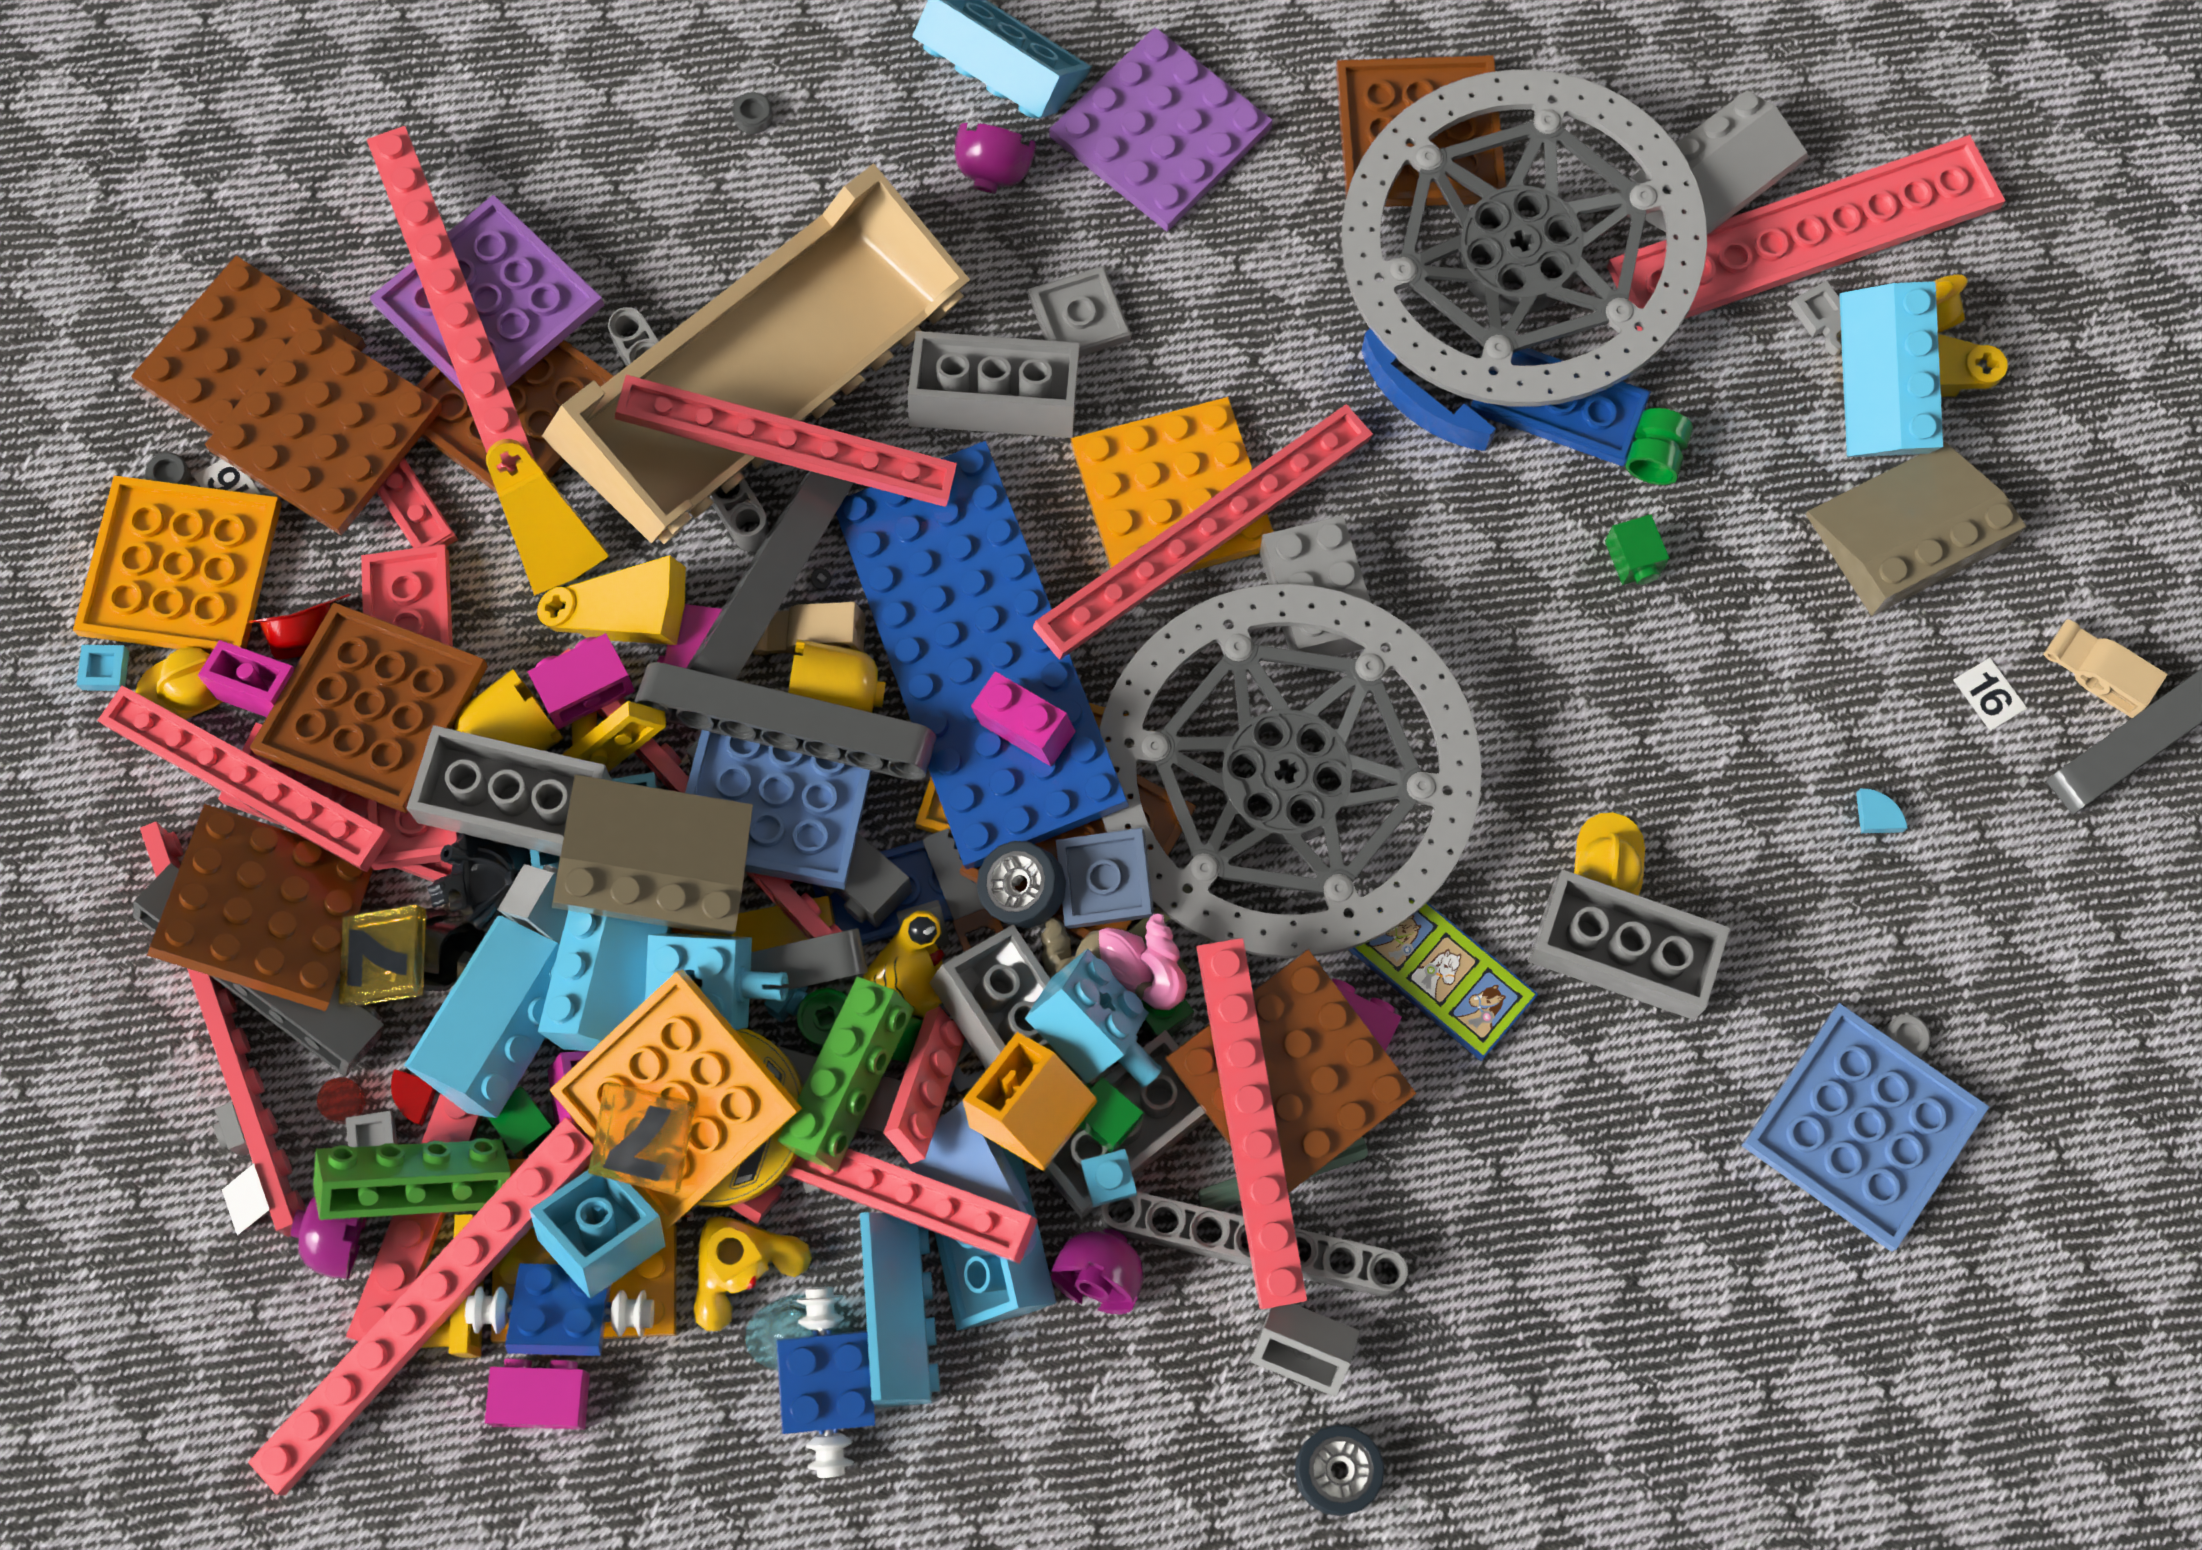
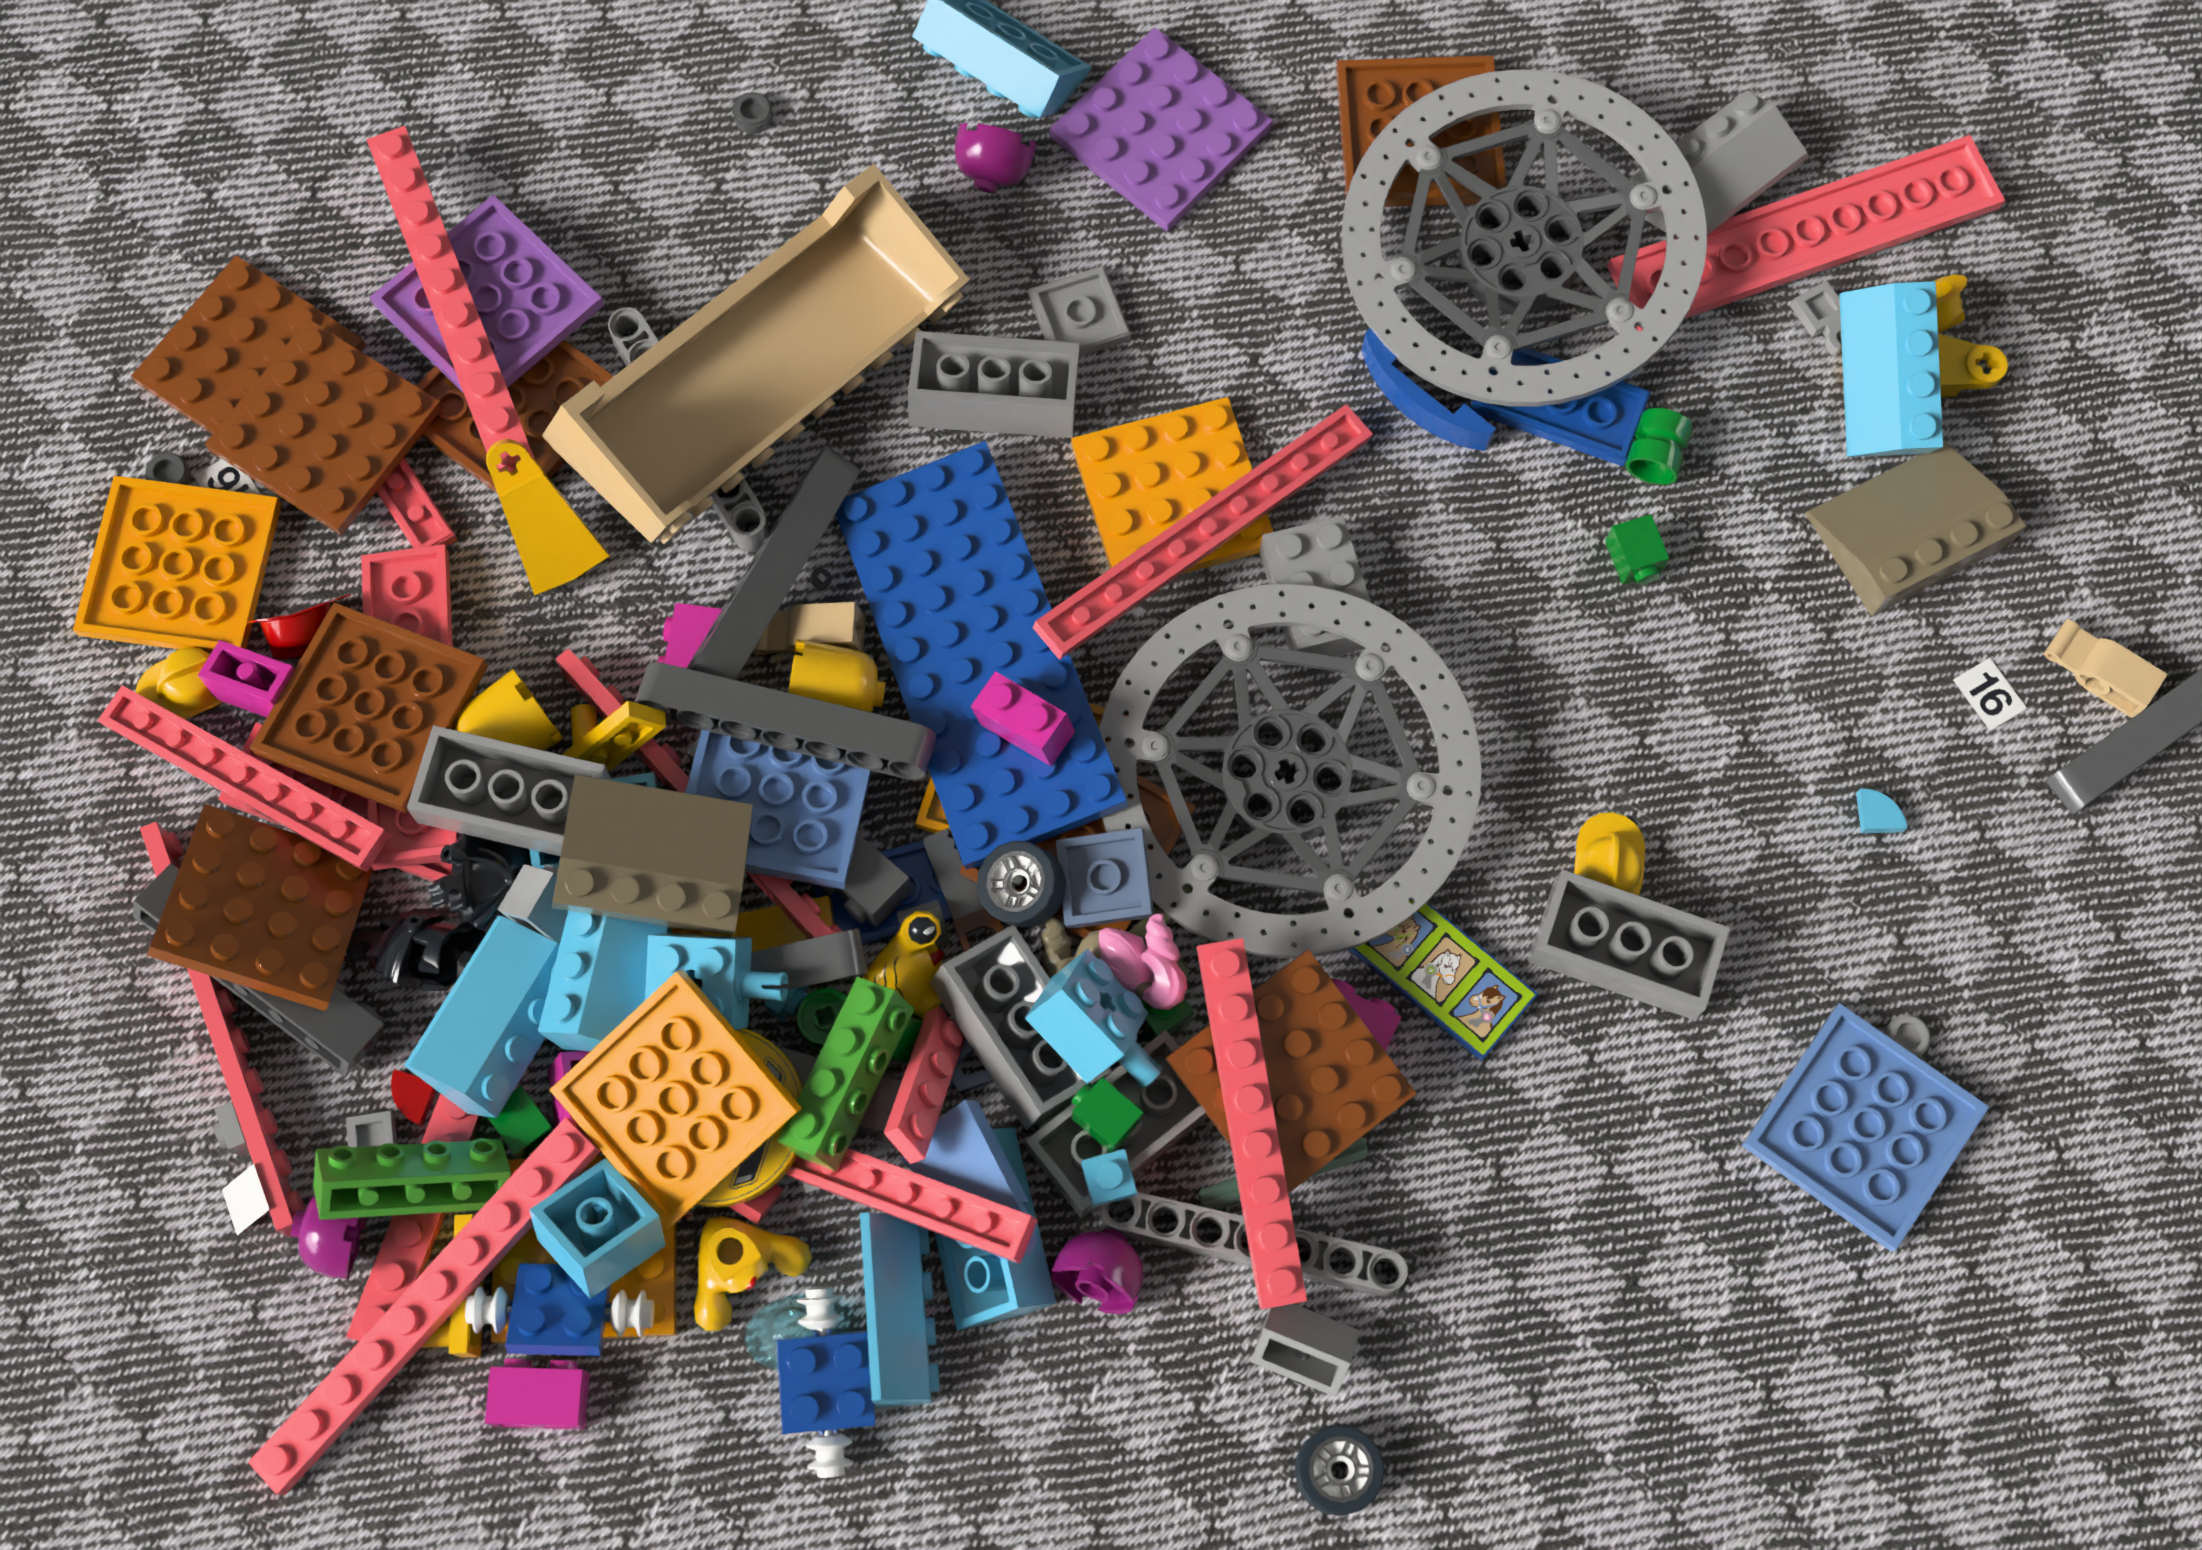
(102, 667): medium azure plate -> none
(340, 1099): clear red tile -> none
(382, 956): clear yellow tile -> none
(581, 680): dark pink brick -> none
(627, 605): yellow piece -> none
(641, 1138): clear yellow tile -> none
(785, 440): coral plate -> none
(1028, 1101): light orange slope -> none

